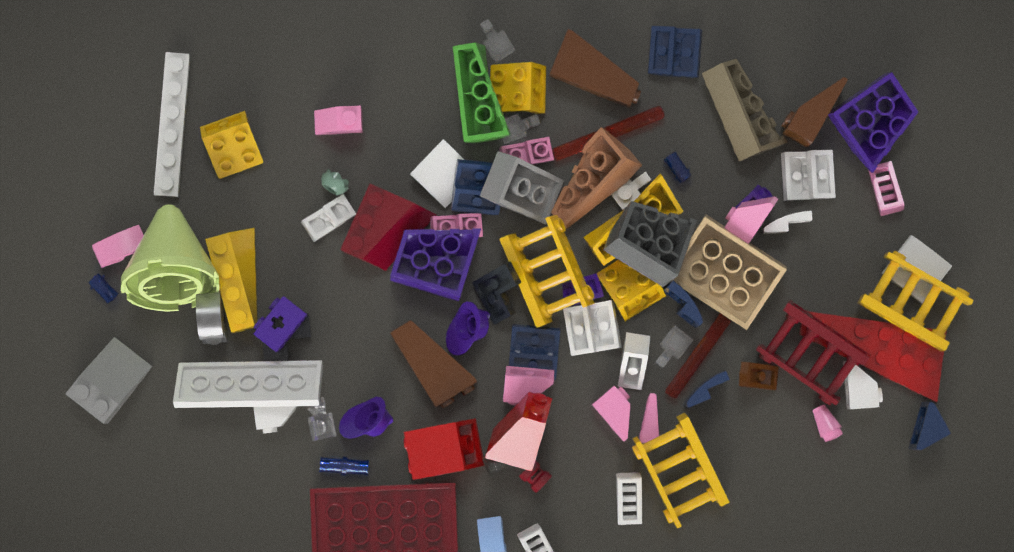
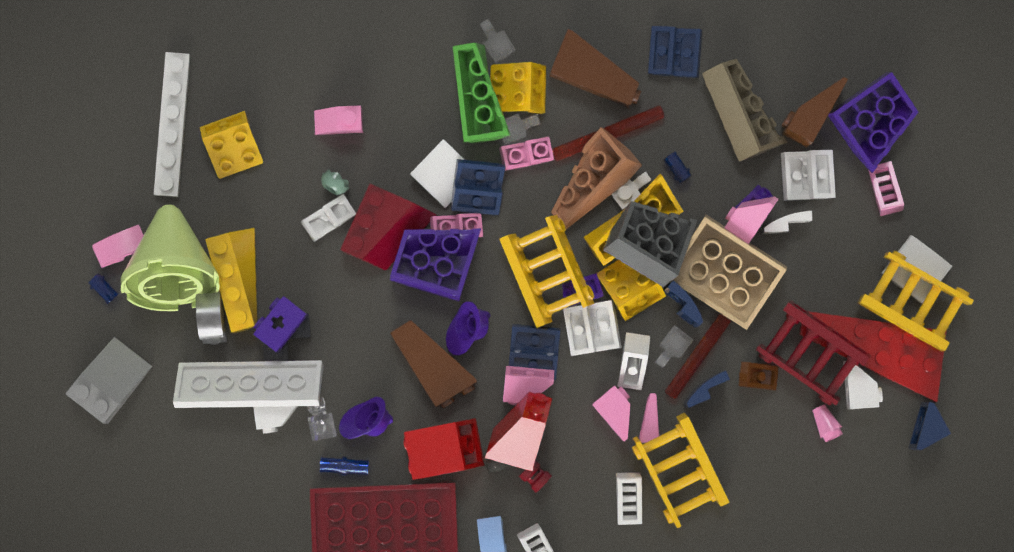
(492, 291): black plate -> none
(521, 187): light grey slope -> none

